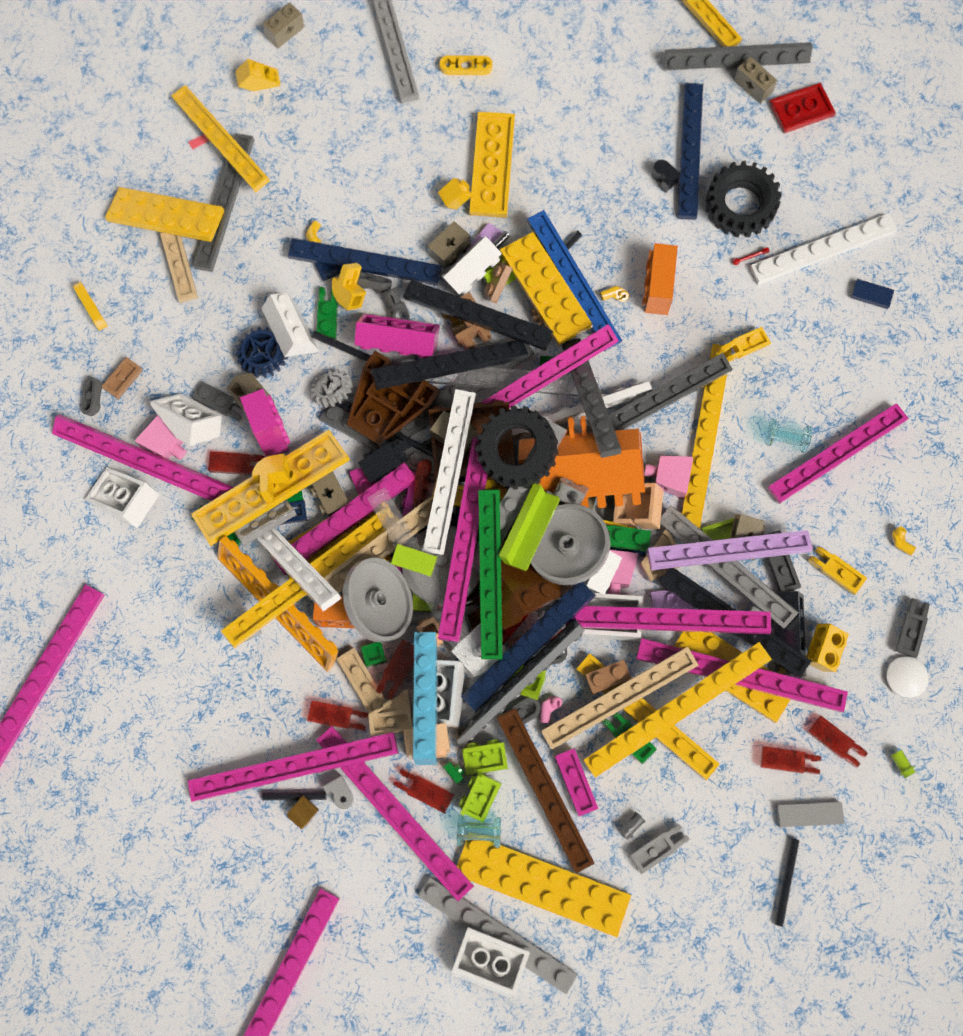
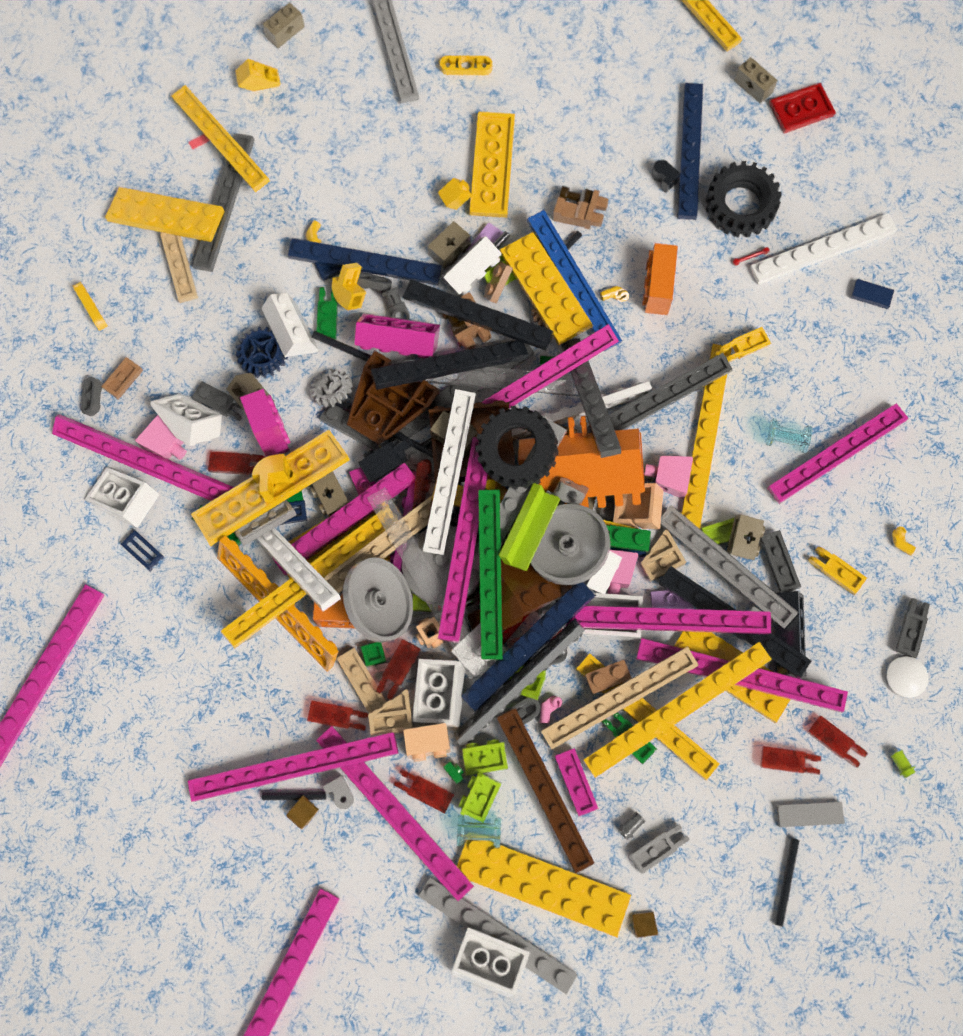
(154, 561): none -> dark blue tile
(414, 560): lime tile -> none
(425, 699): medium azure brick -> none
(583, 212): none -> medium nougat hips
(645, 925): none -> pearl gold slope
(729, 550): lavender plate -> none
(736, 55): dark grey plate -> none
(827, 647): yellow brick -> none

